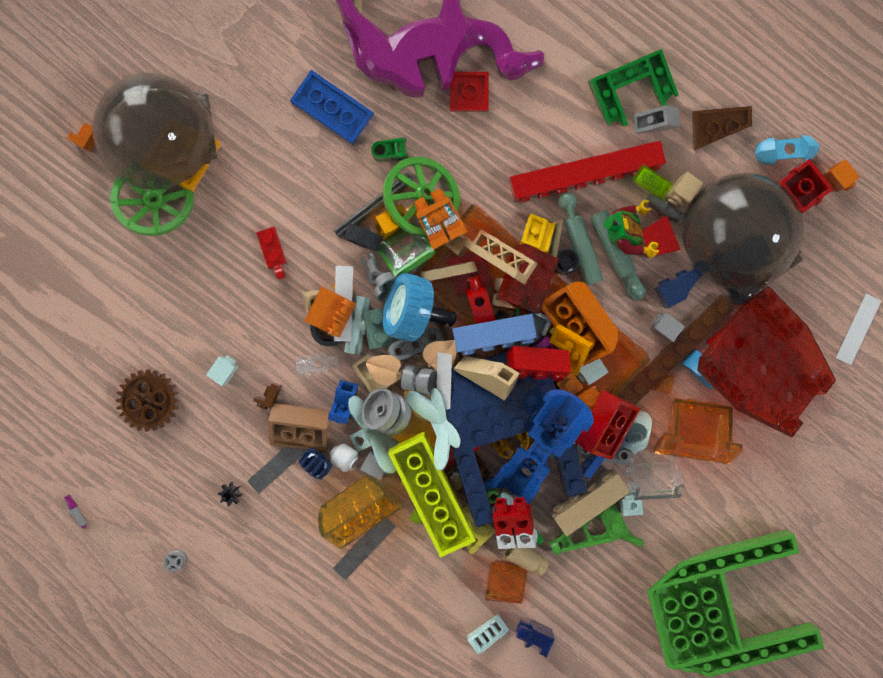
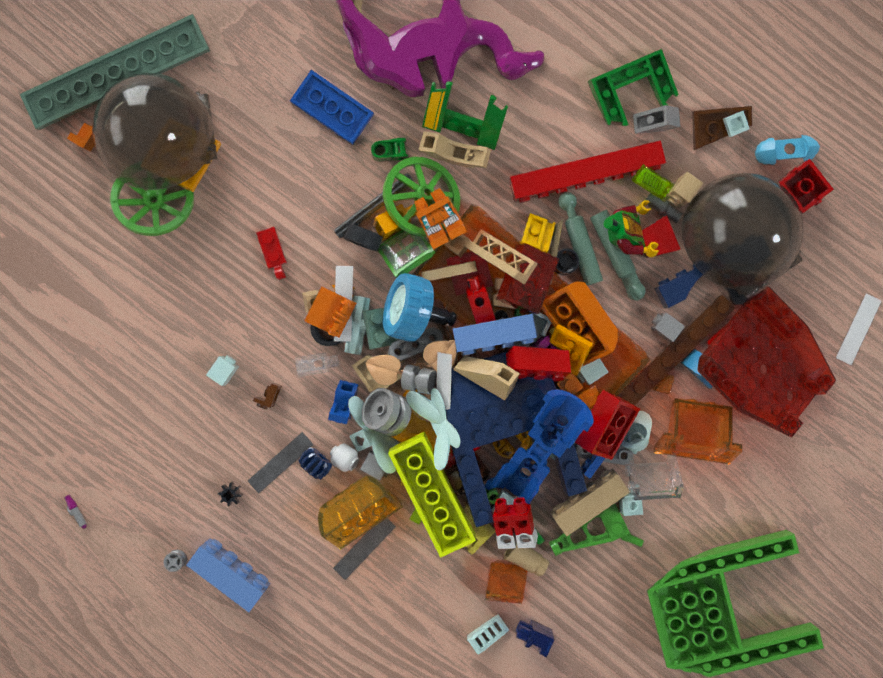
(90, 81): none -> sand green plate
(140, 415): reddish brown gear -> none
(228, 574): none -> medium blue piece
(299, 427): medium nougat slope -> none
(383, 281): light grey piece -> none
(439, 117): none -> green wedge
(454, 152): none -> tan arch
(469, 92): red plate -> none
(736, 123): none -> light aqua plate
(841, 176): orange brick -> none

